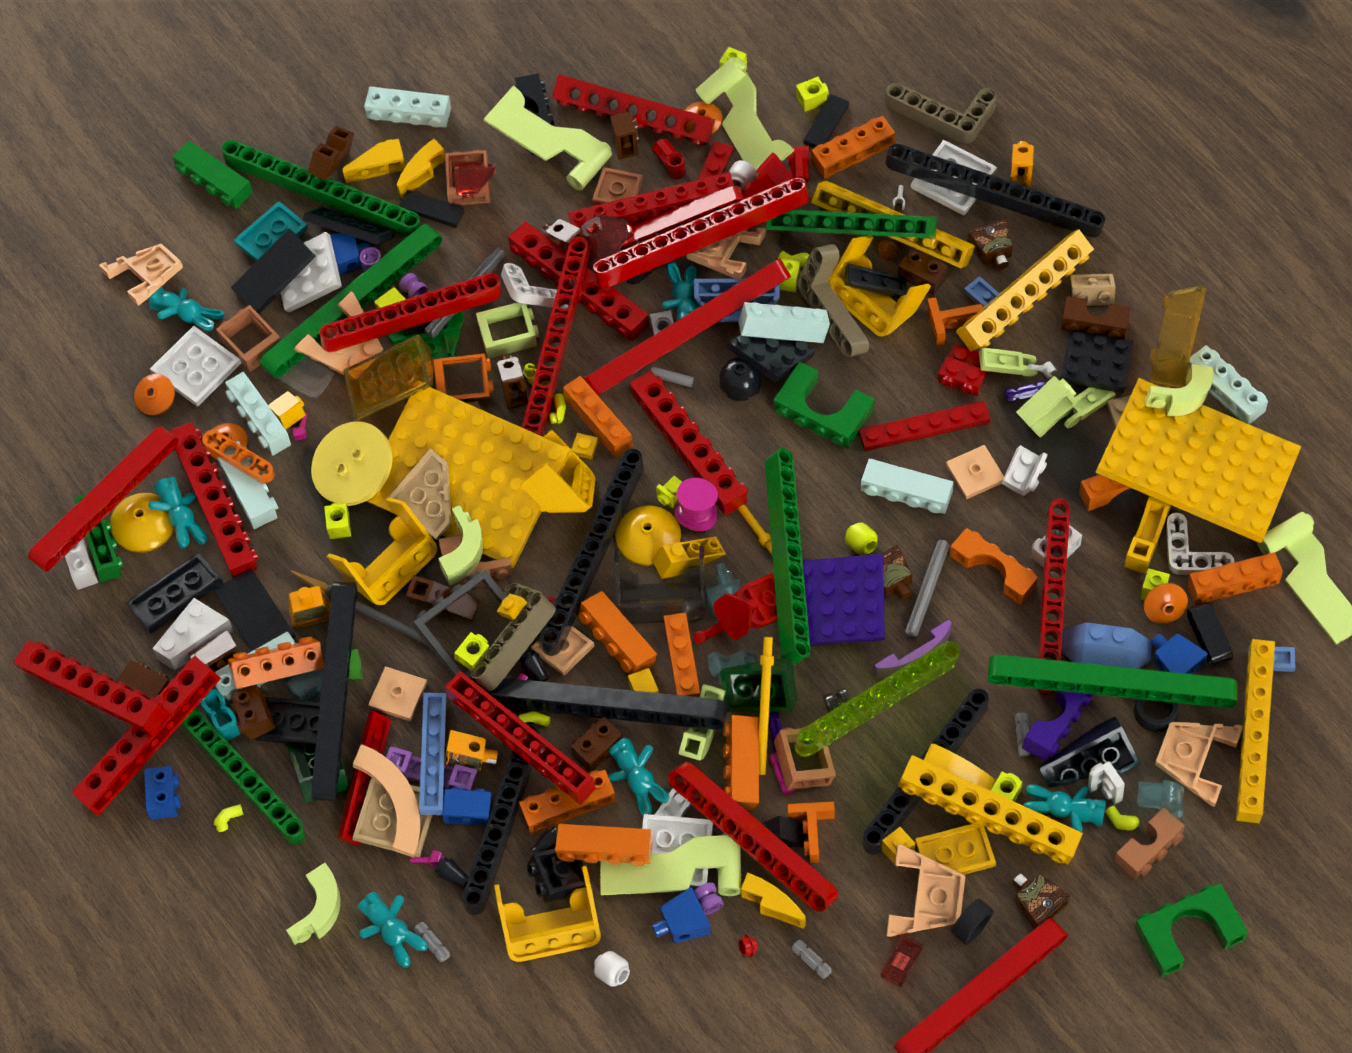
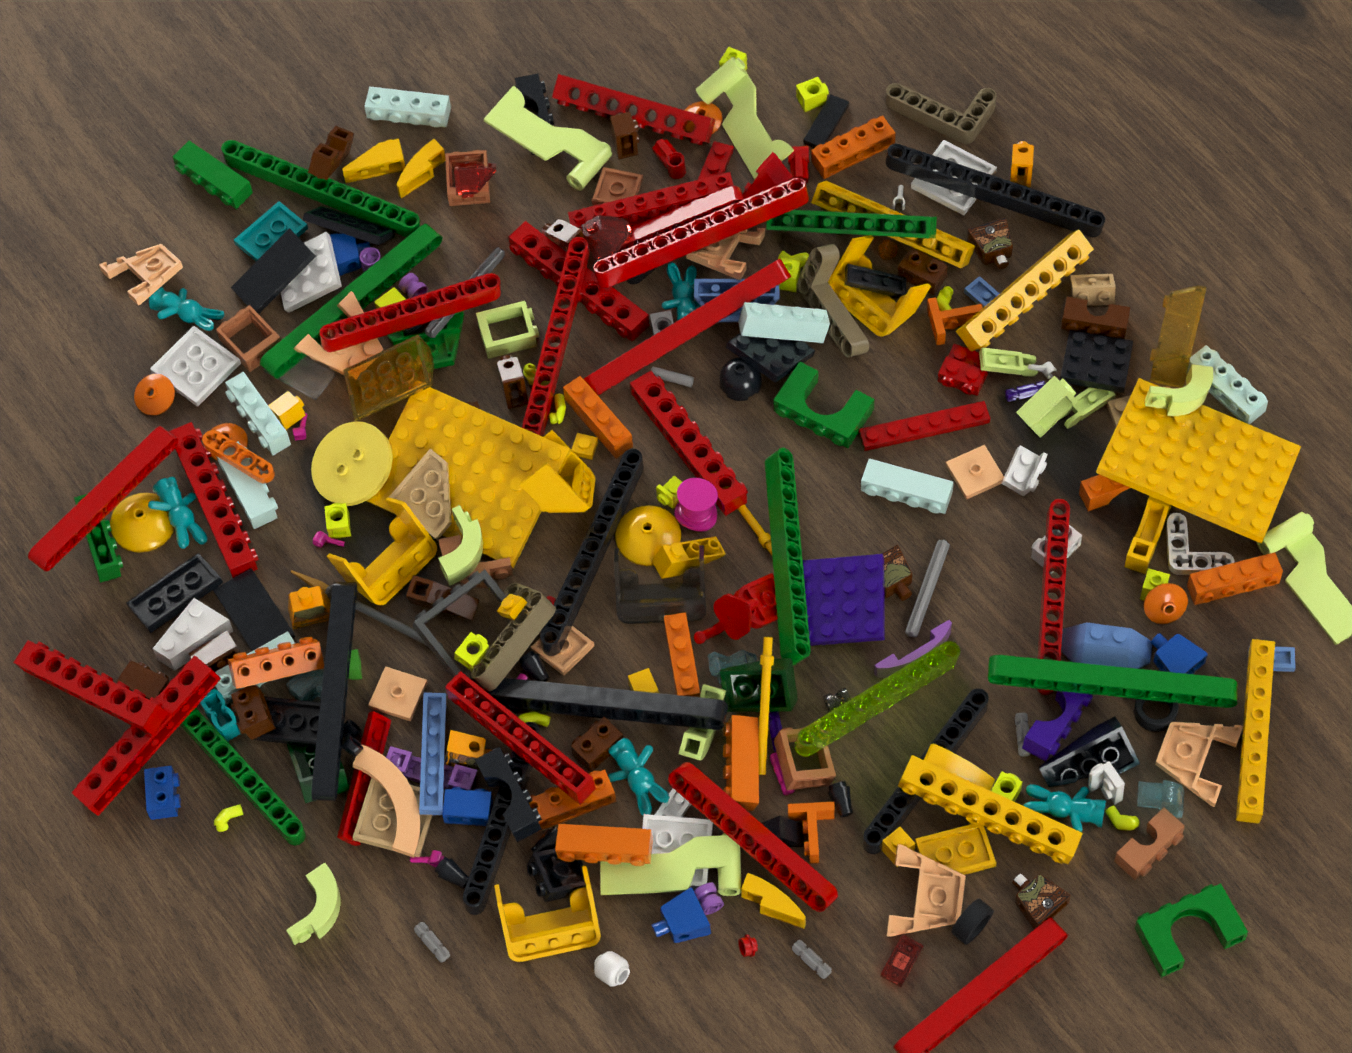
(81, 566): white brick -> none
(321, 537): none -> dark pink hand
(350, 744): none -> black bar
(392, 930): teal animal -> none
(432, 208): black tile -> none
(485, 367): orange window -> none
(519, 815): none -> black arch
(522, 292): white beam -> none
(616, 634): orange brick -> none
(726, 585): clear light blue brick -> none
(742, 173): white head -> none
(841, 796): none -> black cone
(861, 538): neon yellow head -> none
(944, 298): none -> neon yellow arm
(972, 550): orange arch -> none
(1209, 633): black beam -> none

